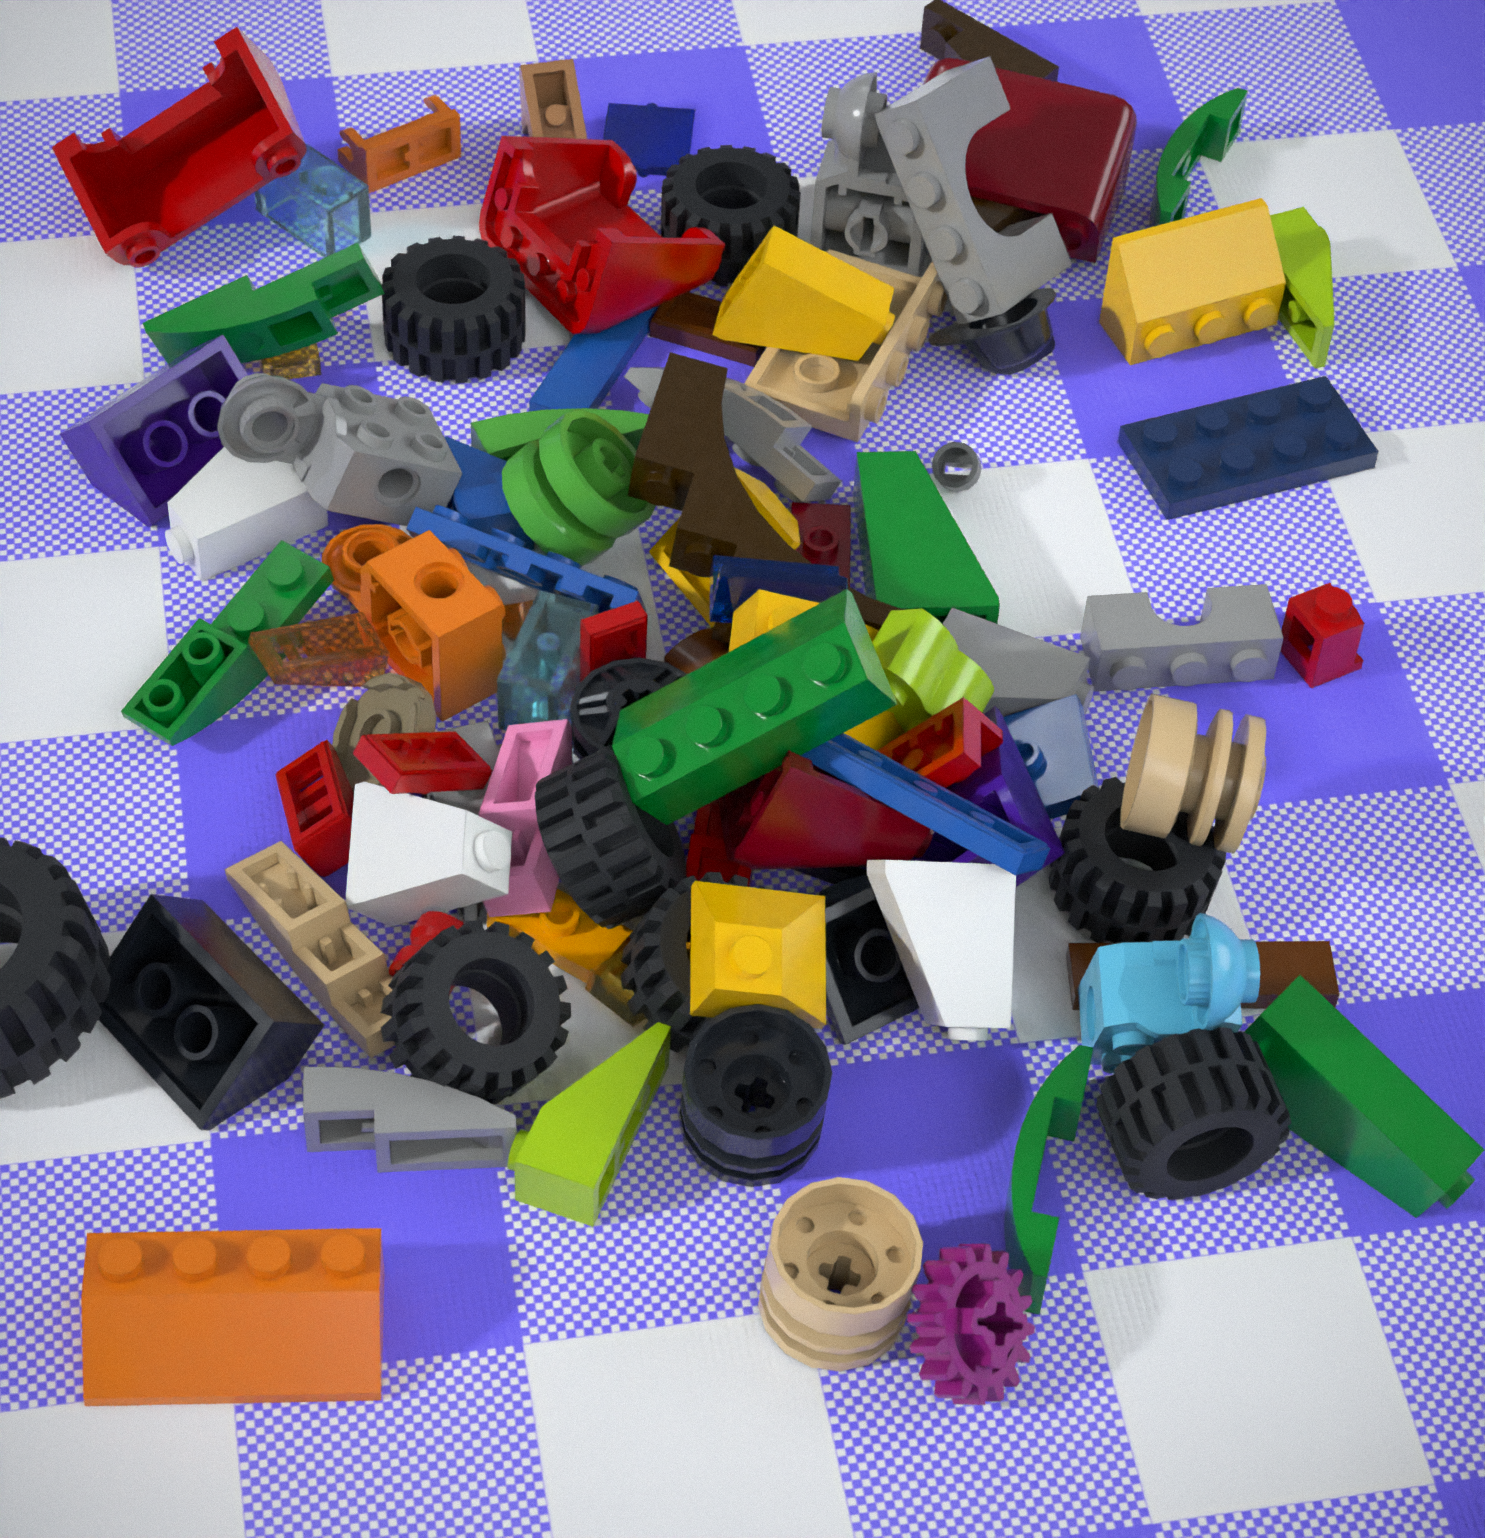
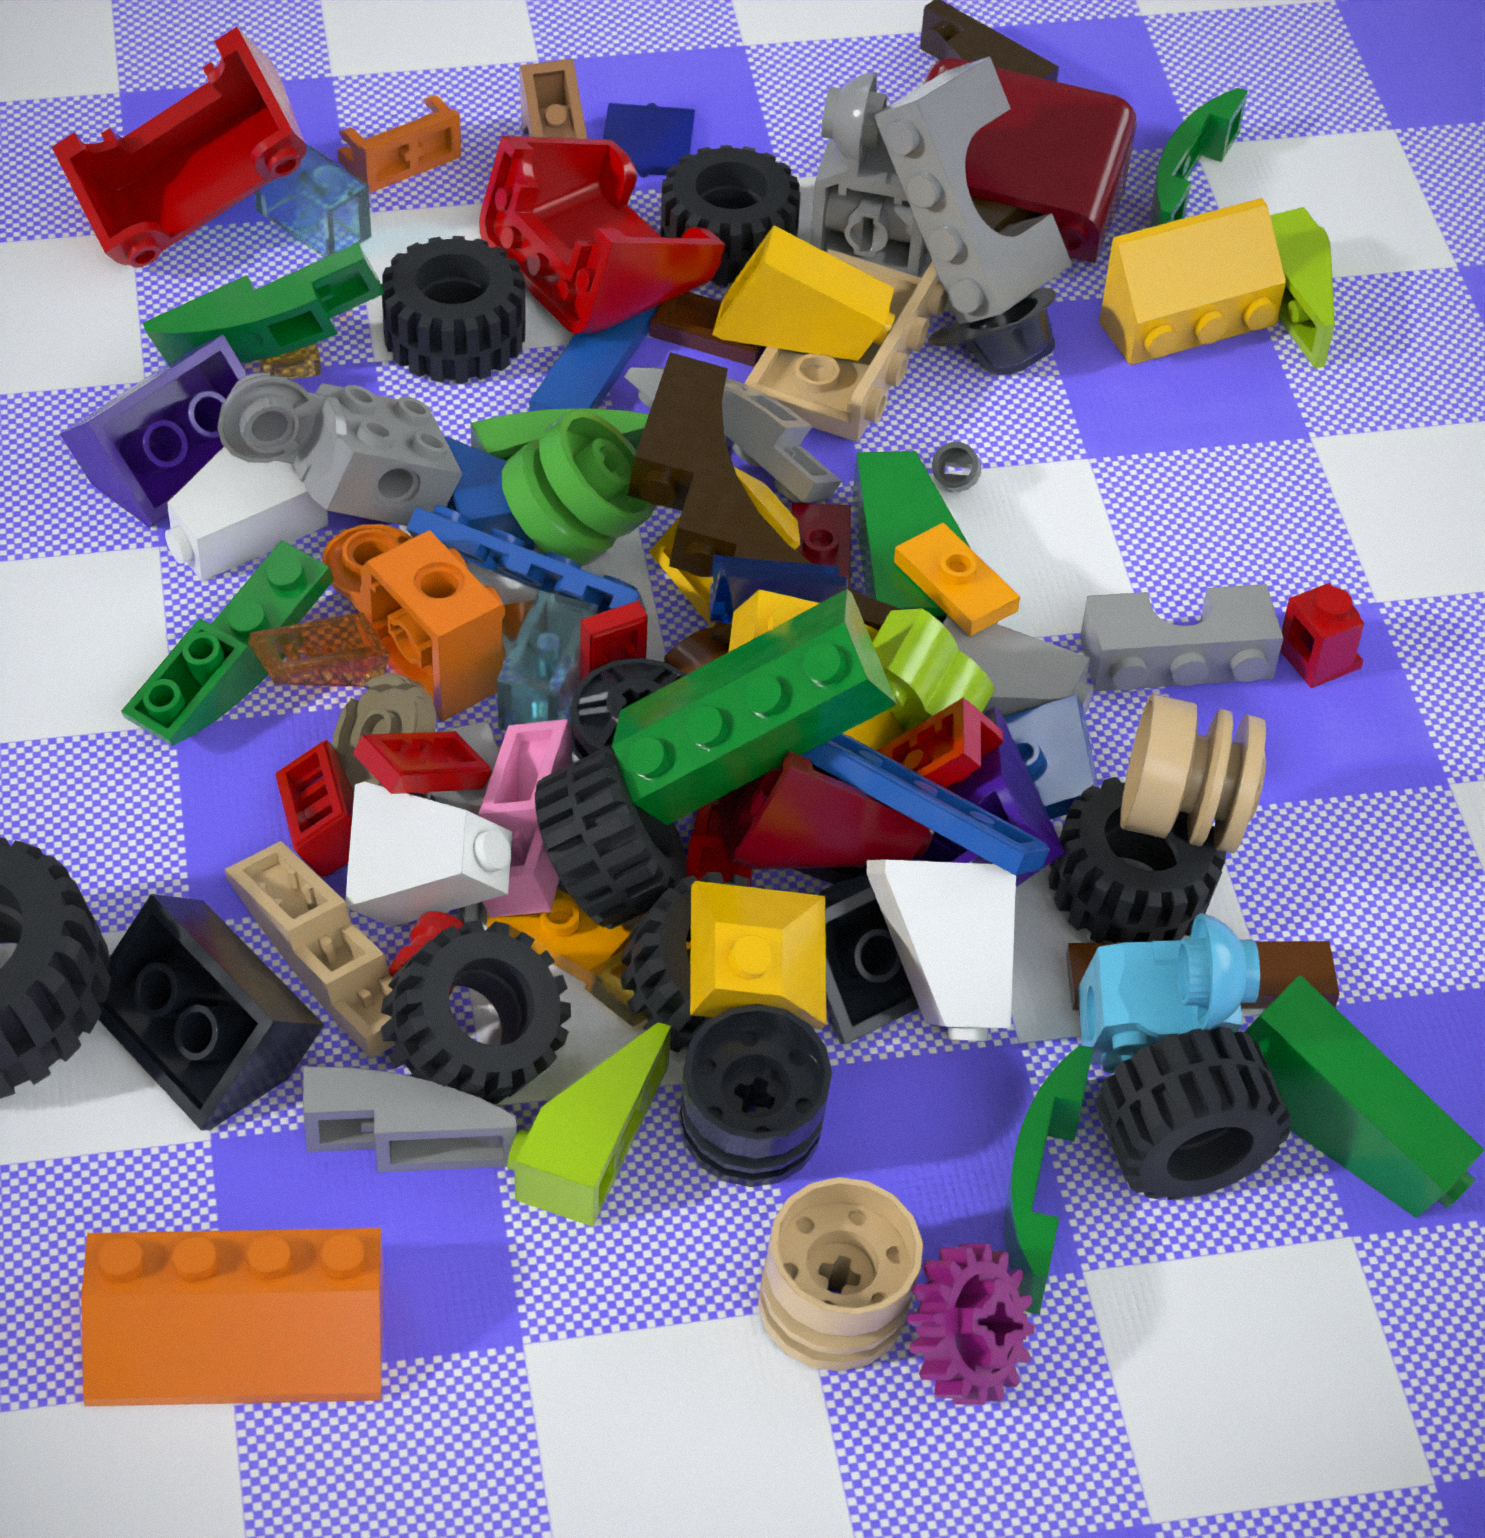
(956, 579): none -> light orange plate
(1247, 447): dark blue plate -> none

